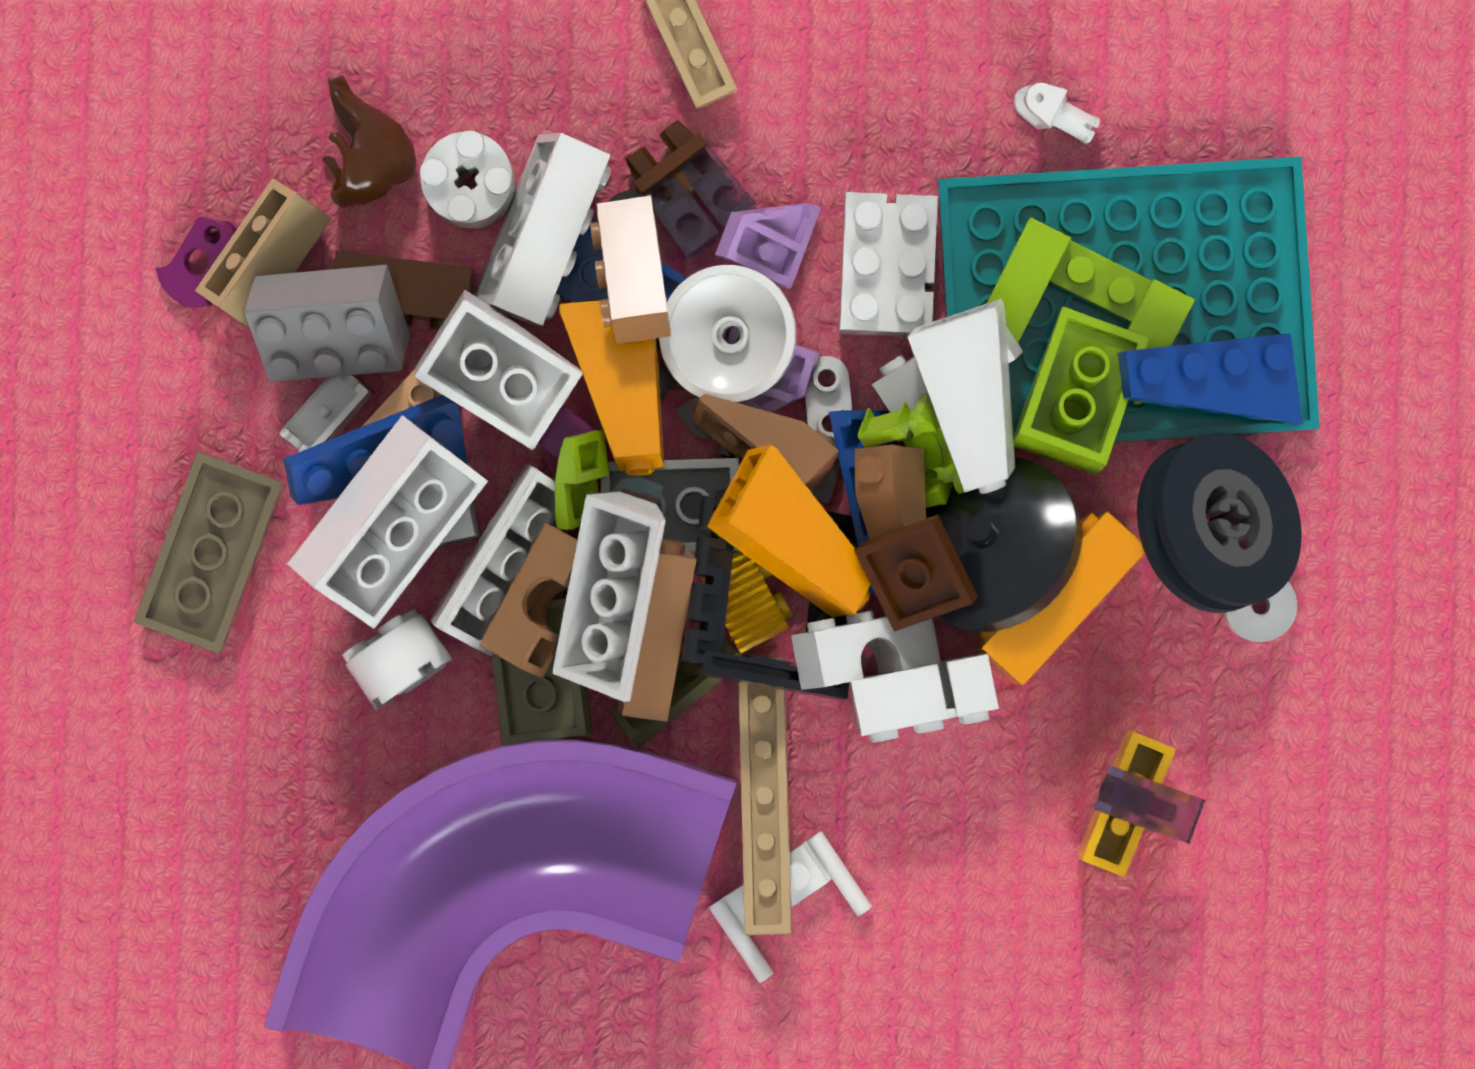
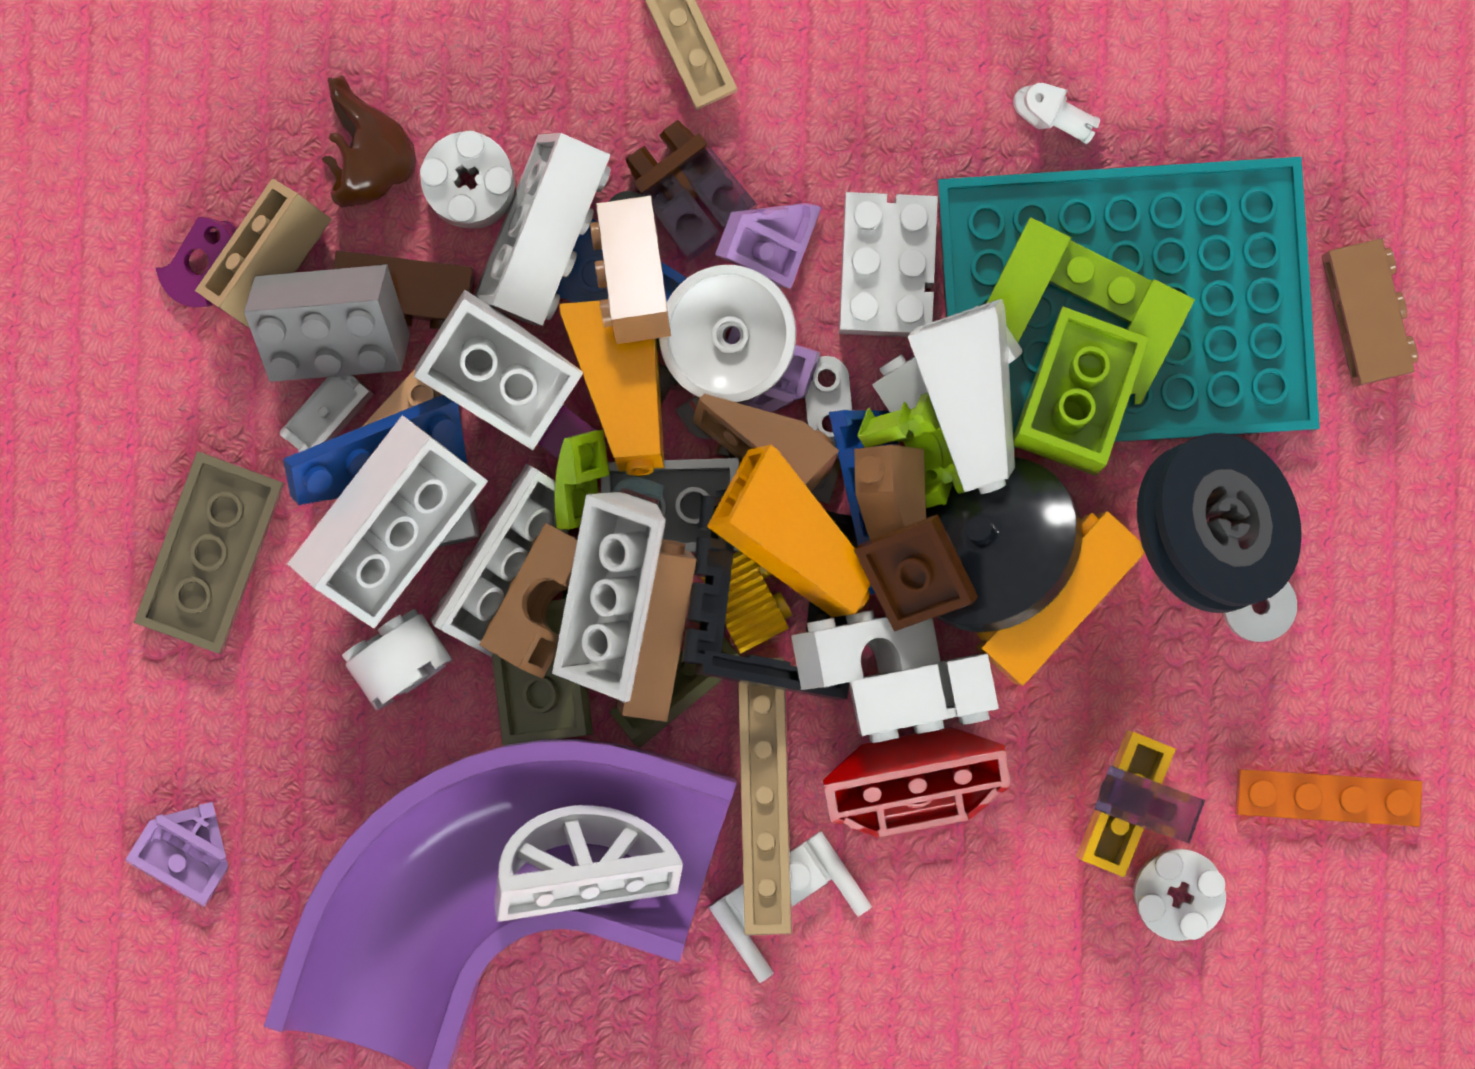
(183, 852): none -> lavender slope
(648, 873): none -> white window
(916, 782): none -> red wedge
(1191, 918): none -> white plate
(1226, 376): blue wing -> none
(1328, 797): none -> orange plate
(1369, 312): none -> medium nougat brick

